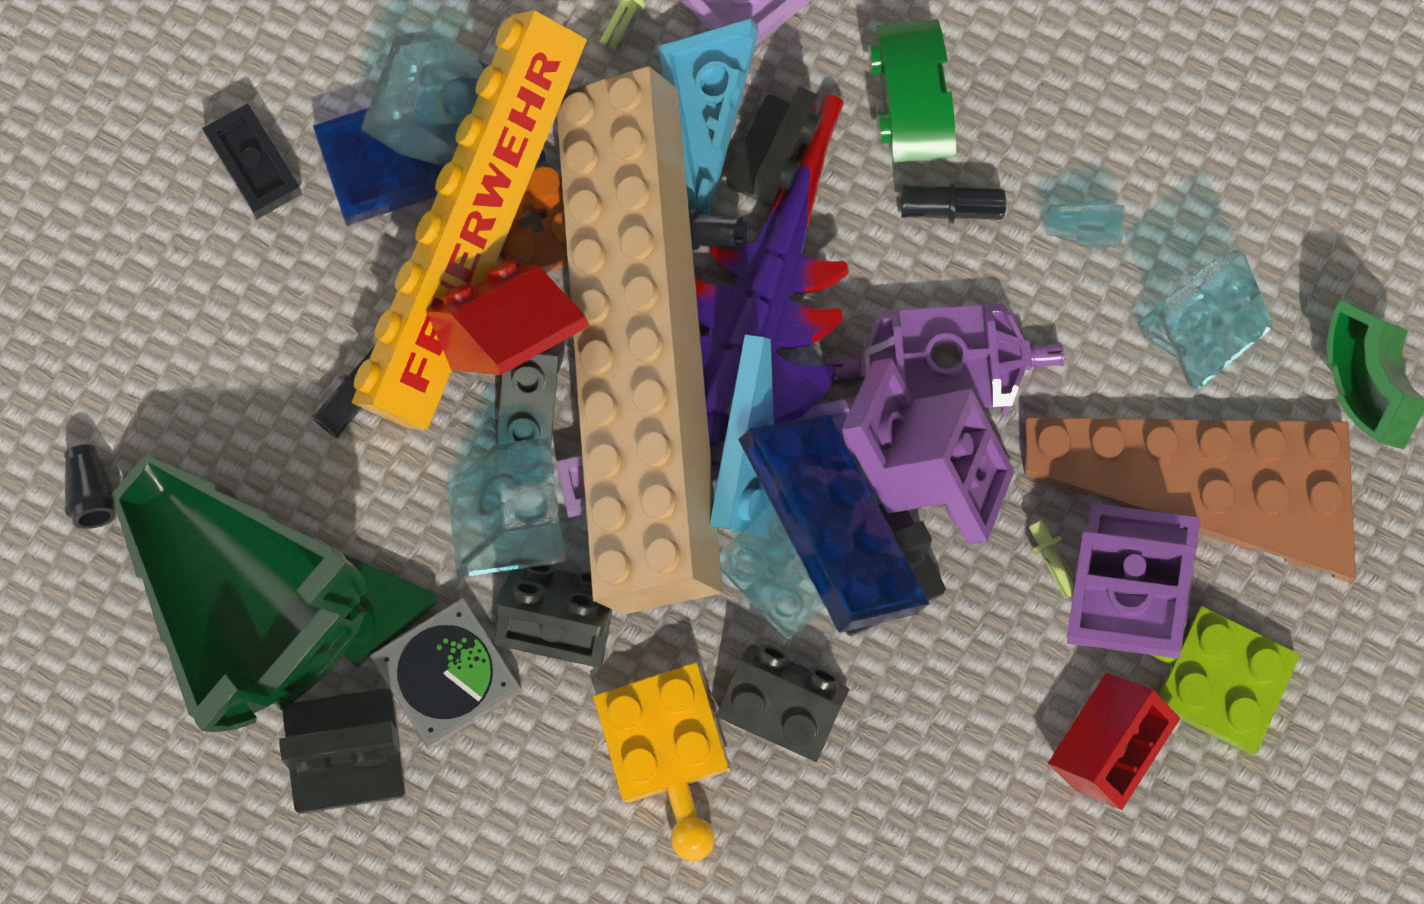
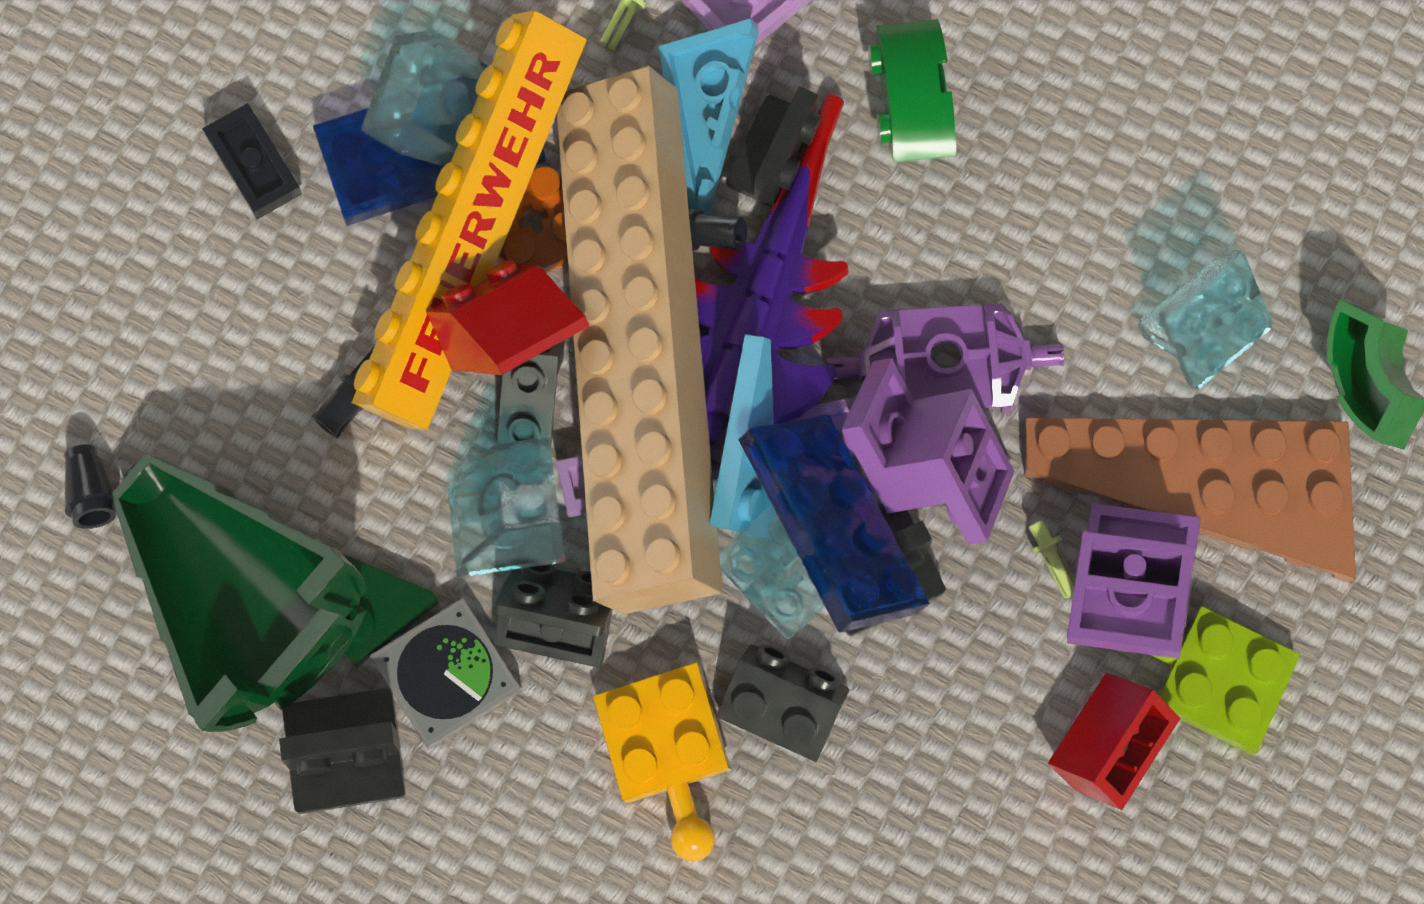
(952, 202): black axle -> none
(1087, 223): clear light blue cone -> none

